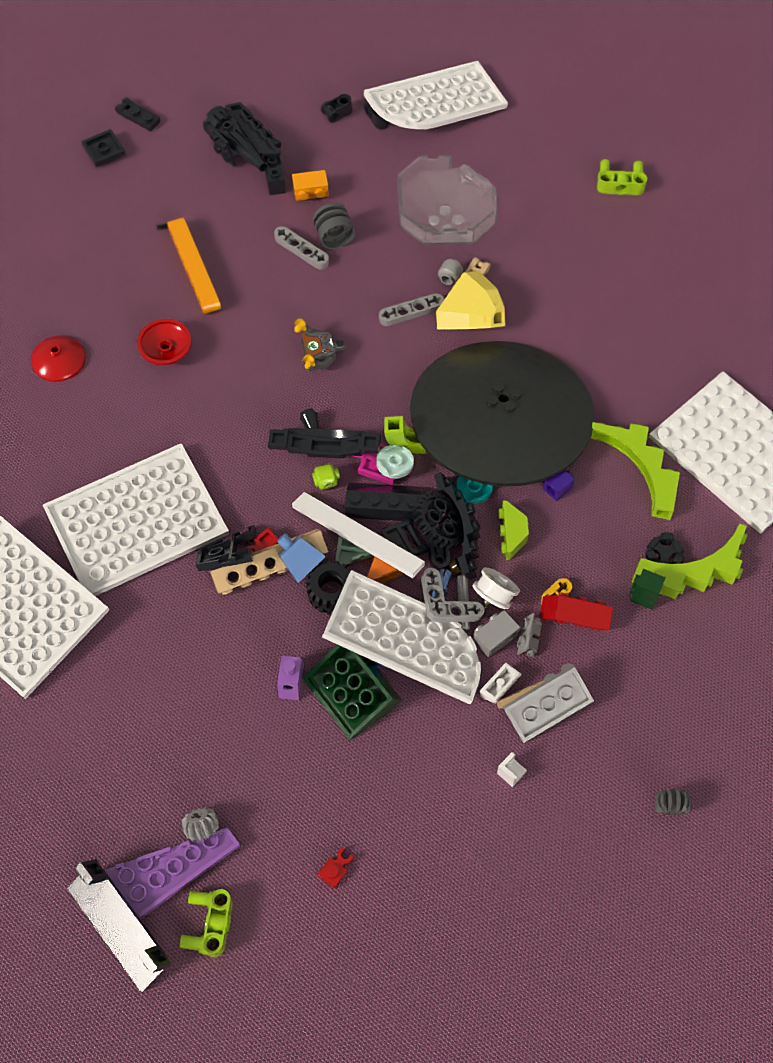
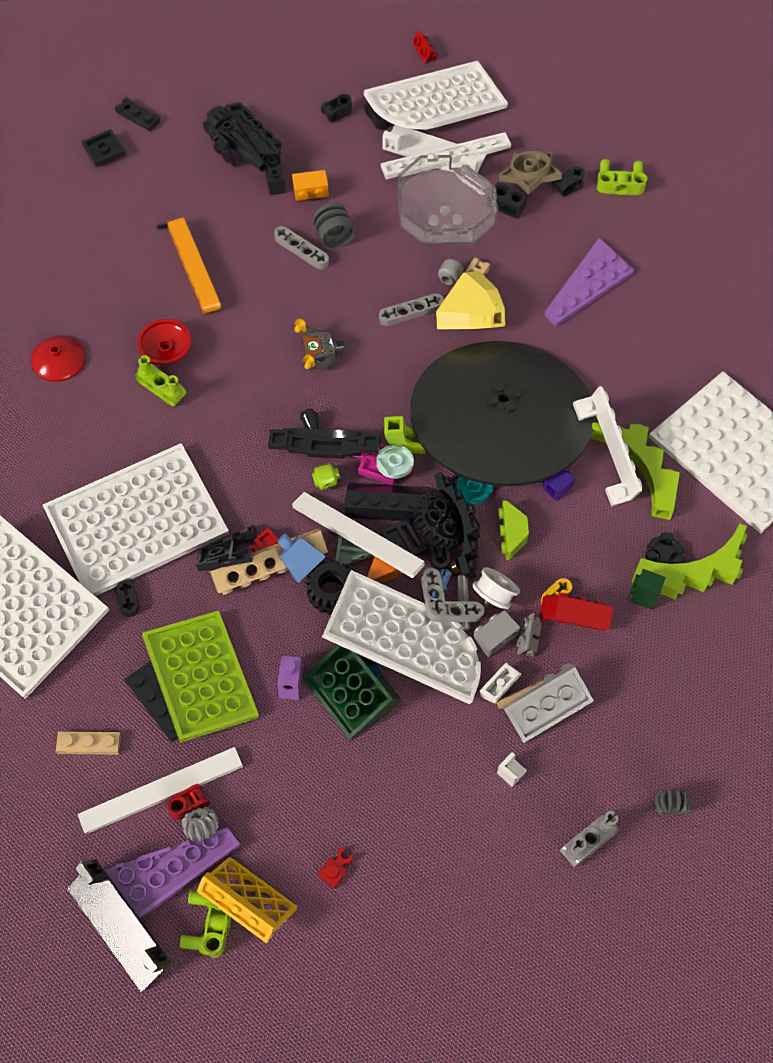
(88, 743): none -> tan plate
(123, 599): none -> black beam
(148, 691): none -> black wing
(151, 376): none -> lime piece
(159, 791): none -> white tile
(188, 801): none -> red piece
(199, 676): none -> lime plate
(239, 906): none -> yellow fence
(412, 142): none -> white bracket
(424, 47): none -> red hinge
(469, 149): none -> white tile
(510, 200): none -> black brick
(530, 170): none -> dark tan plate
(570, 181): none -> black piece
(594, 276): none -> medium lavender wing
(598, 406): none -> white bracket
(600, 831): none -> light grey piece

